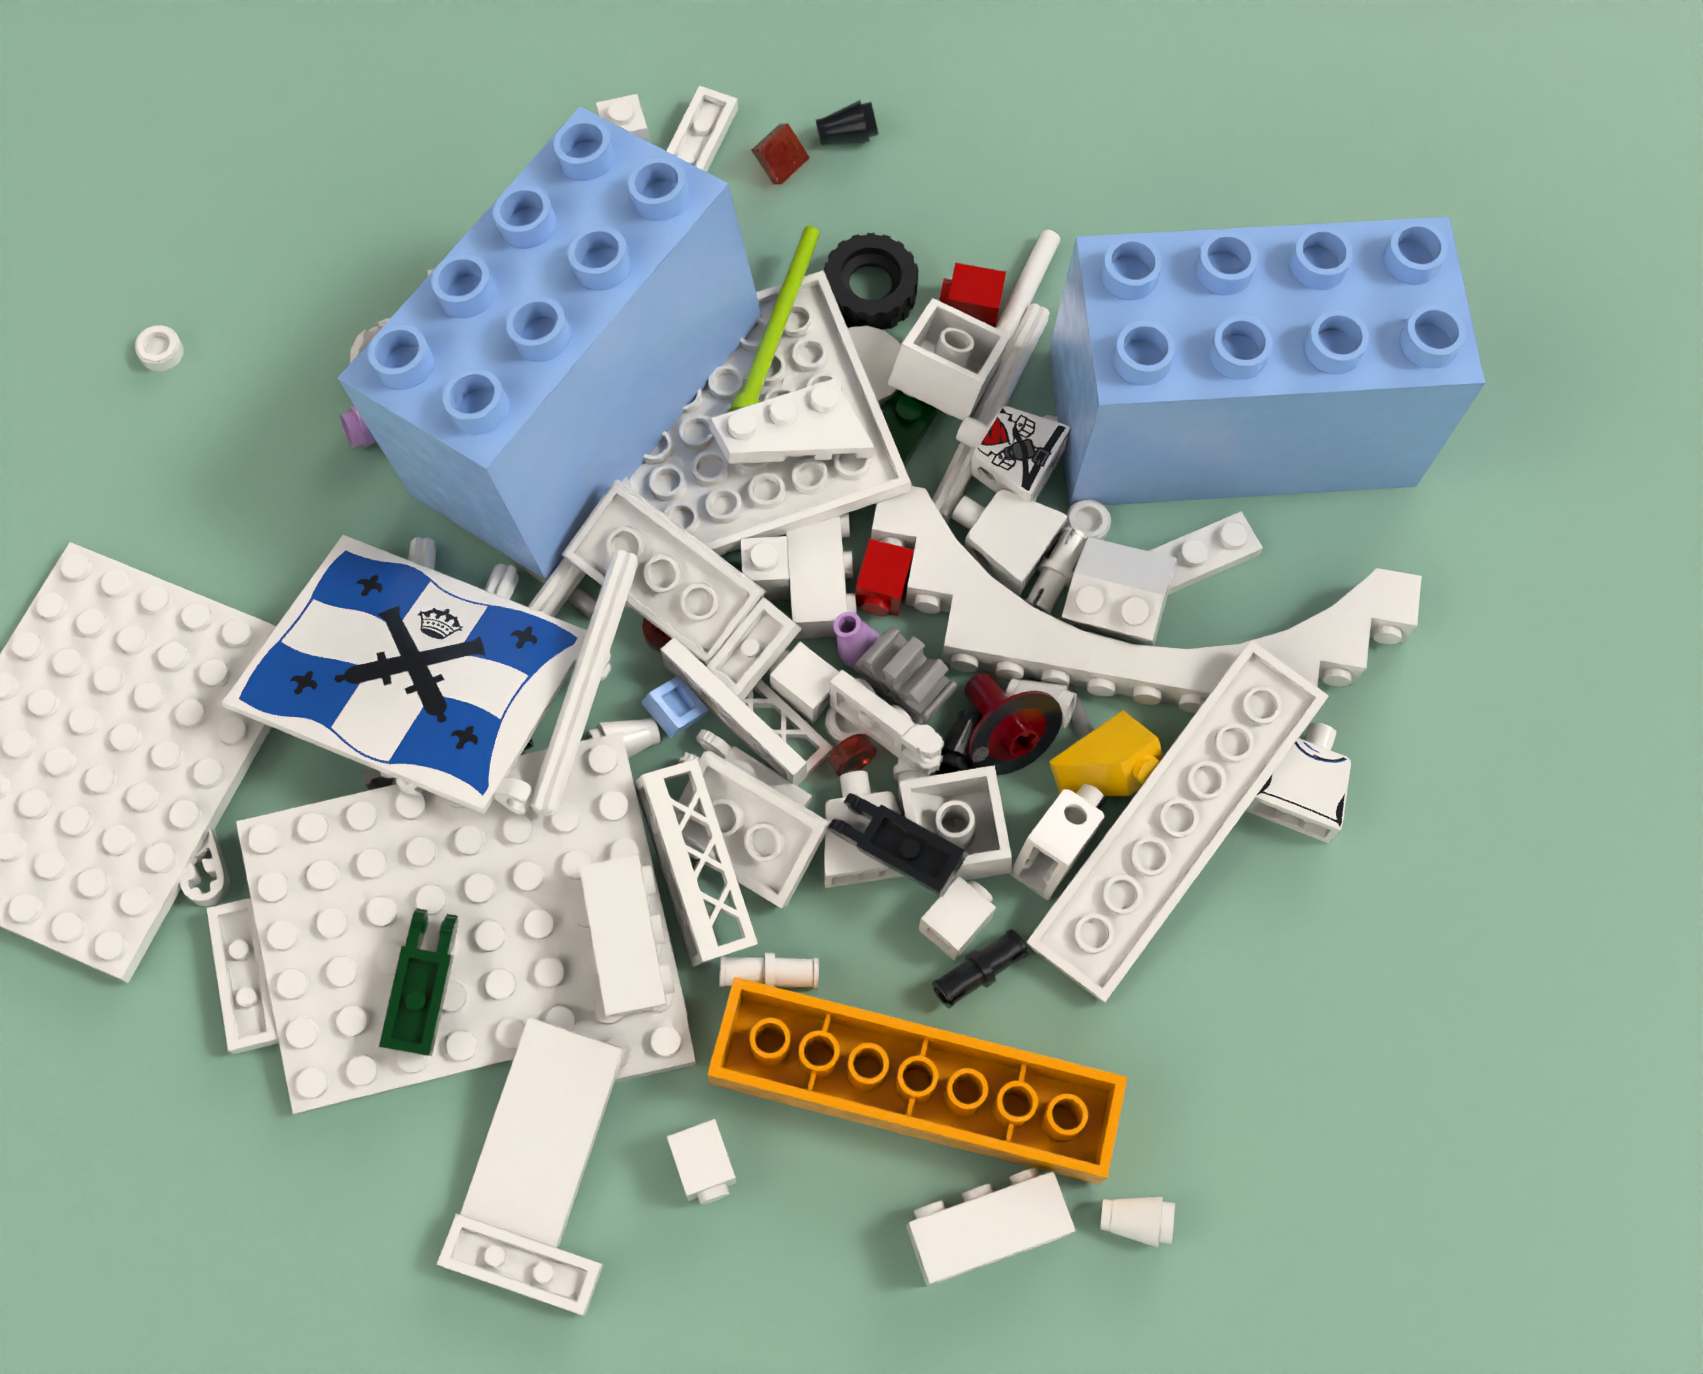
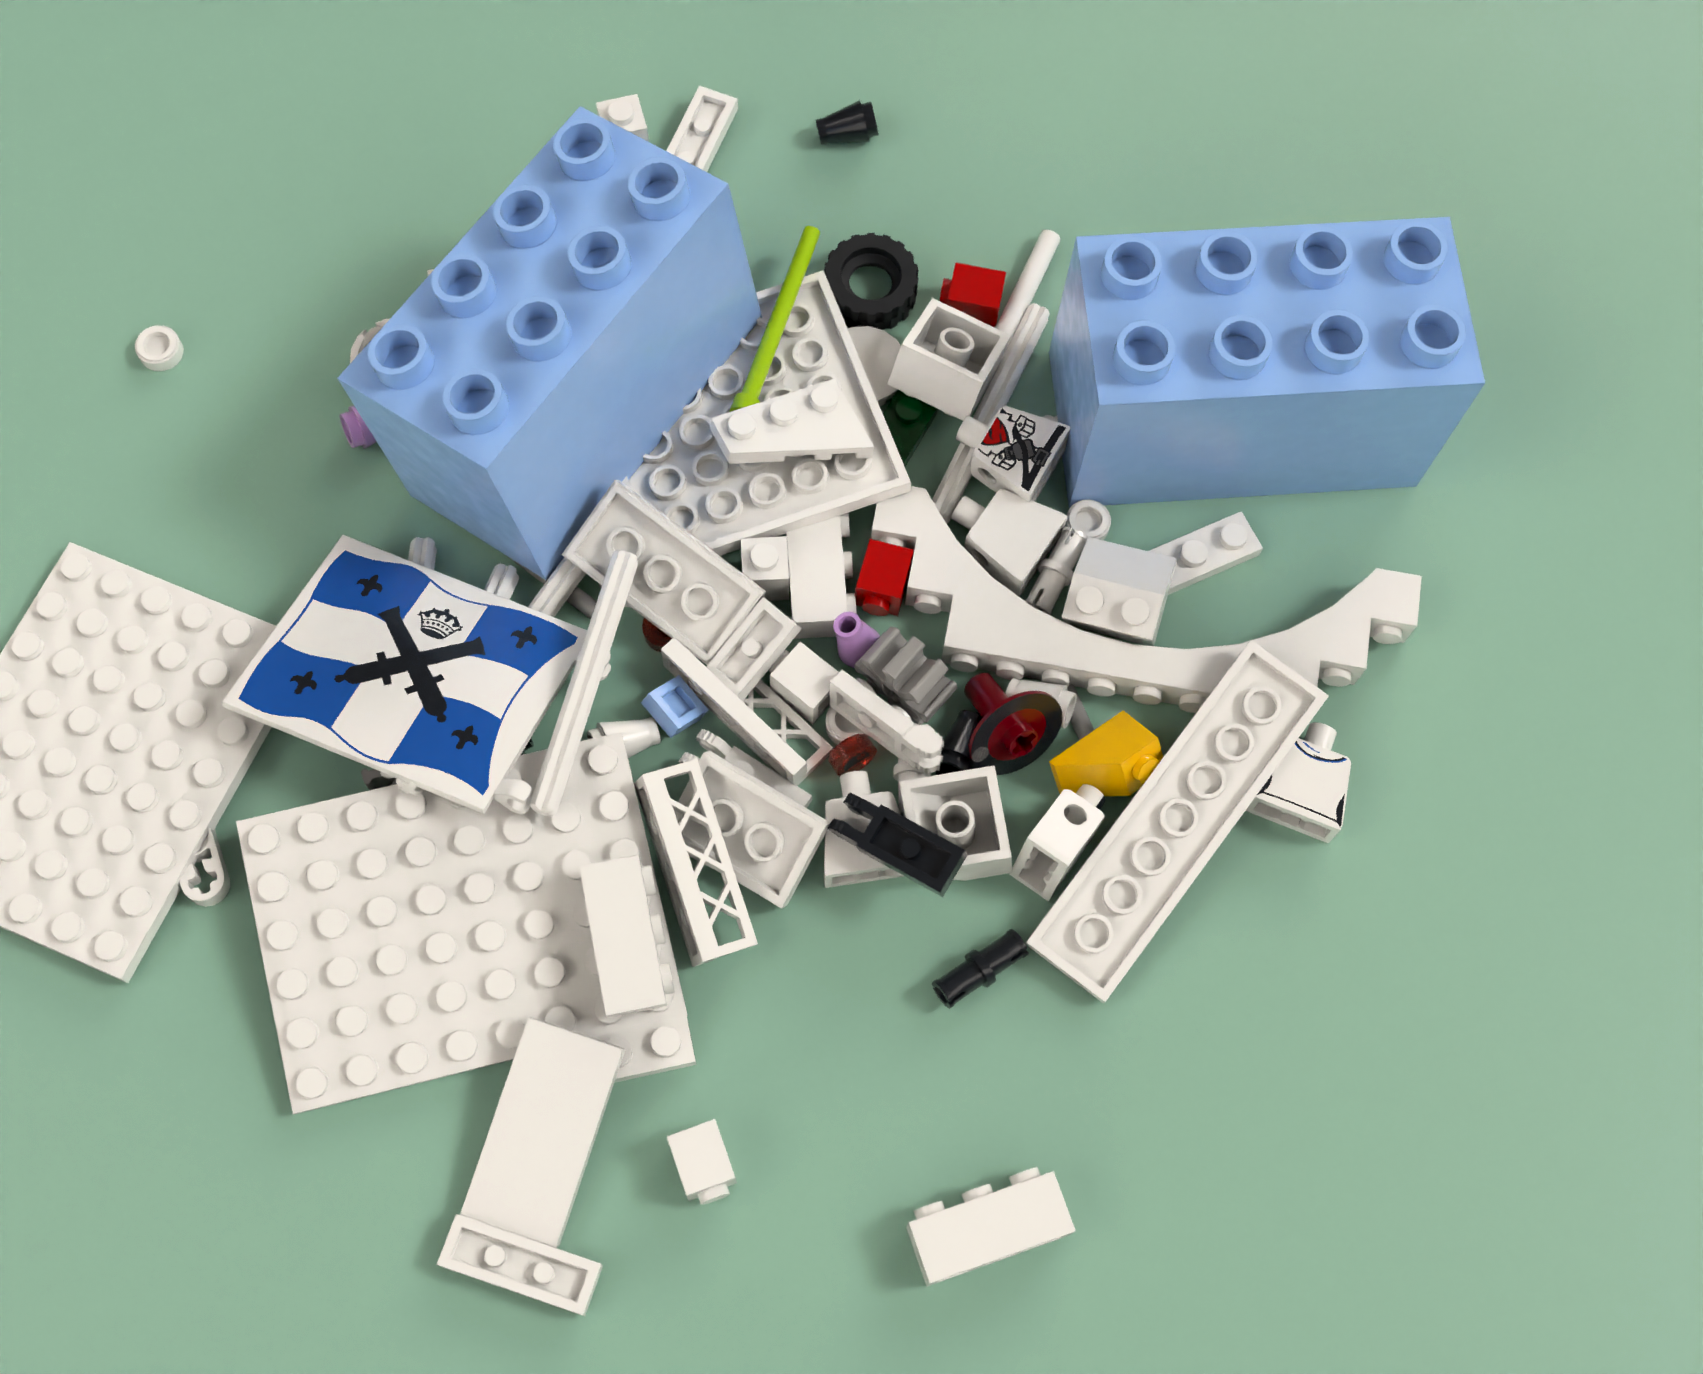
(241, 977): white plate -> none
(419, 988): dark green hinge -> none
(770, 971): white pin -> none
(780, 153): clear red plate -> none
(918, 1081): light orange brick -> none
(958, 917): white brick -> none
(1140, 1219): white cone -> none

